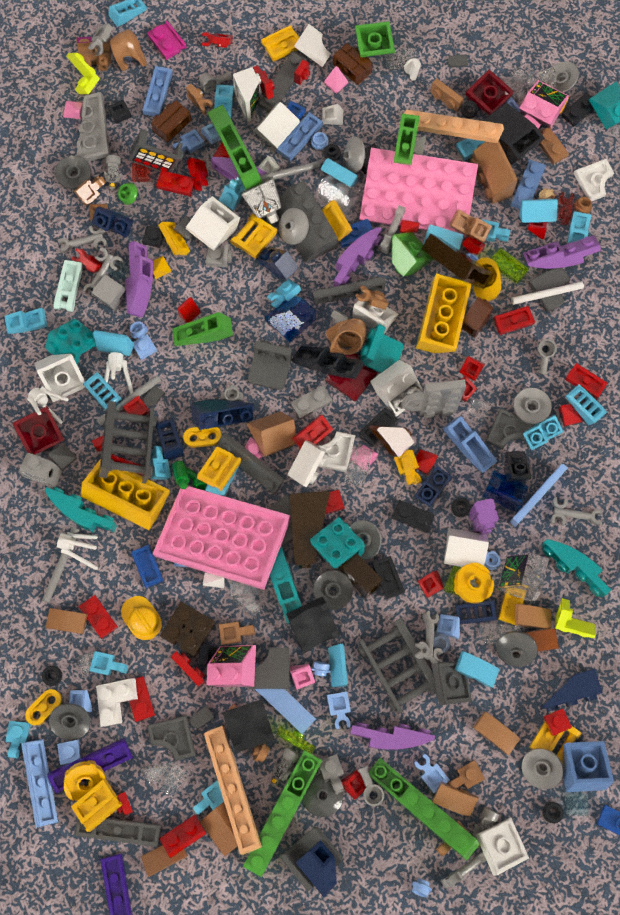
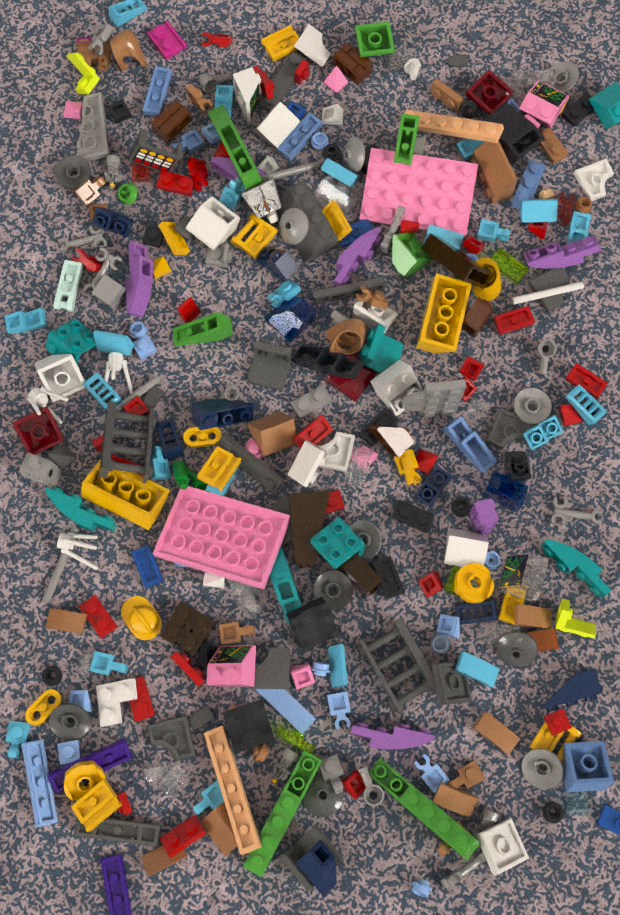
(427, 648): light grey bar -> none
(470, 226): medium nougat slope -> none
(538, 495): light blue tile -> none

